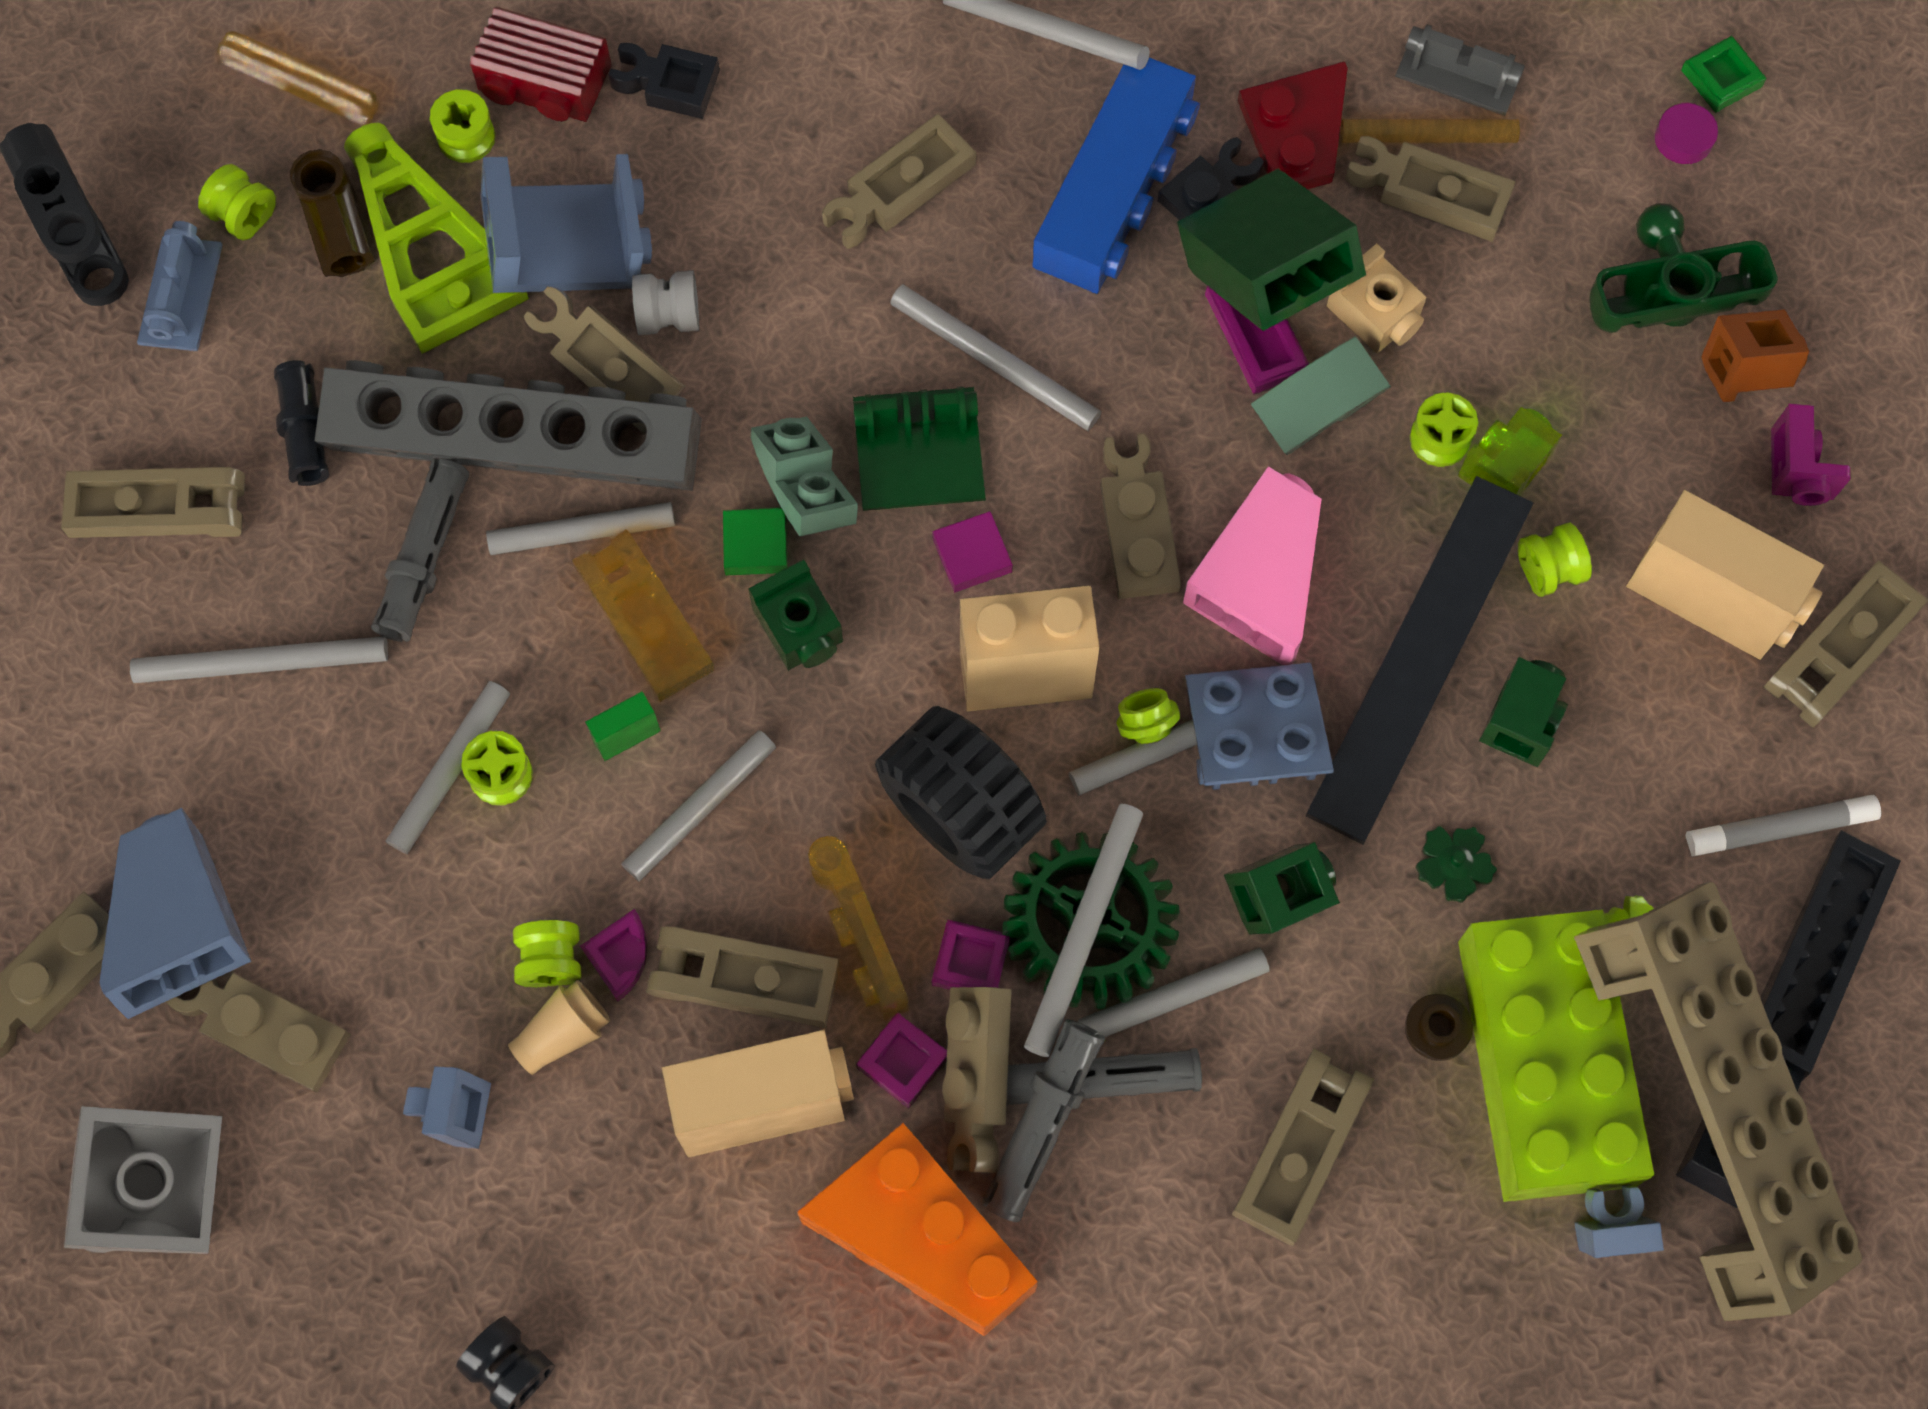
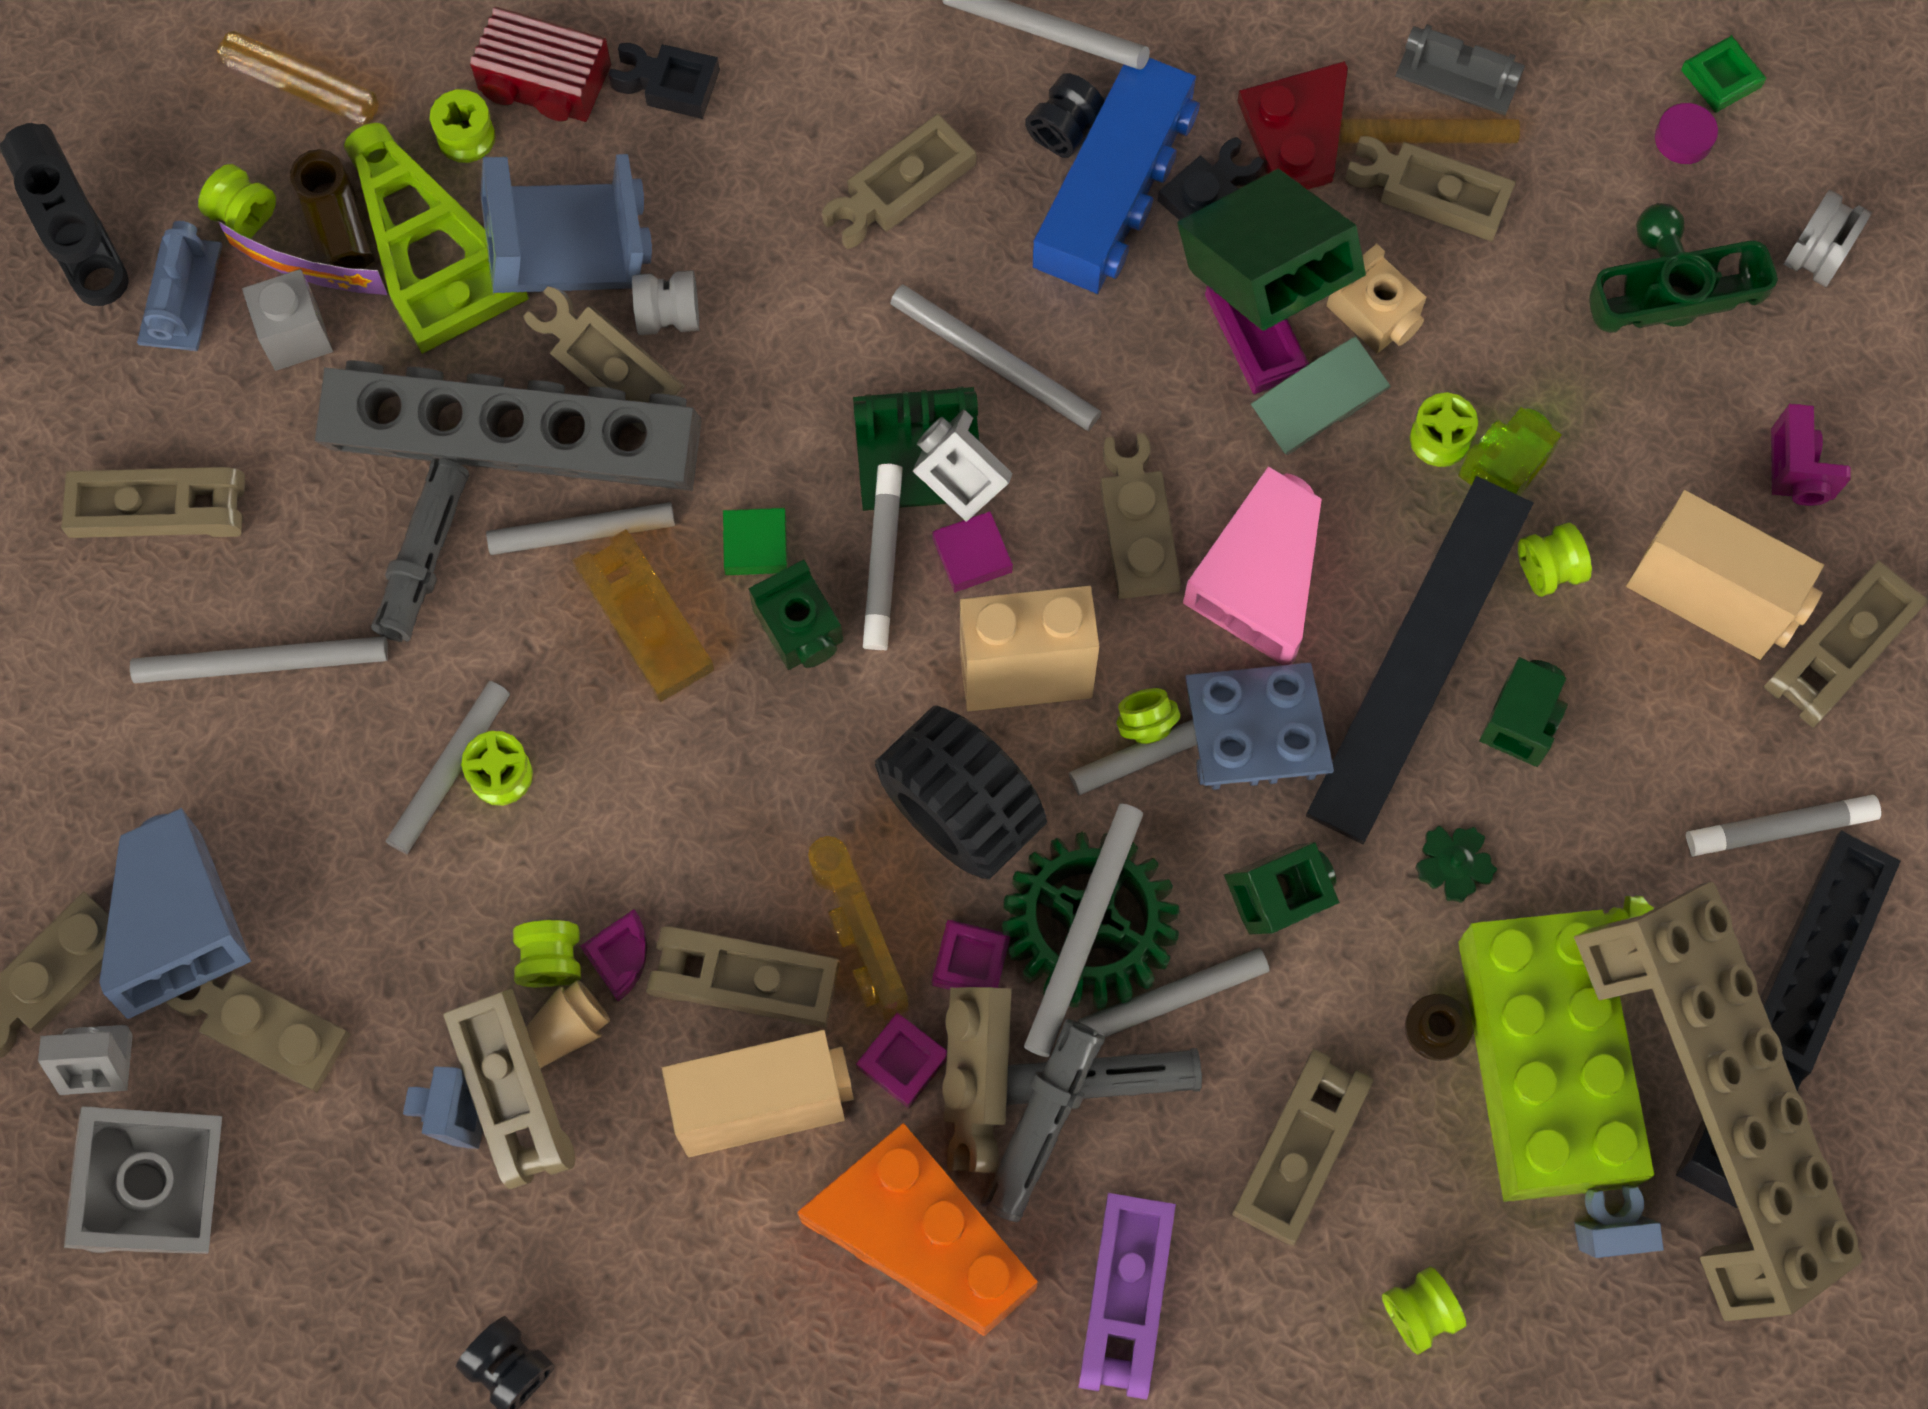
(87, 1059): none -> light grey bracket
(287, 320): none -> light grey brick
(299, 421): black pin -> none
(317, 273): none -> medium lavender sticker
(508, 1089): none -> dark tan plate
(623, 726): green tile -> none
(698, 805): light grey bar -> none
(801, 477): sand green slope -> none
(882, 557): none -> light grey bar
(959, 466): none -> bracket
(1066, 114): none -> black wheel
(1127, 1293): none -> medium lavender plate
(1424, 1310): none -> lime wheel
(1754, 353): dark orange brick -> none
(1827, 238): none -> light grey wheel

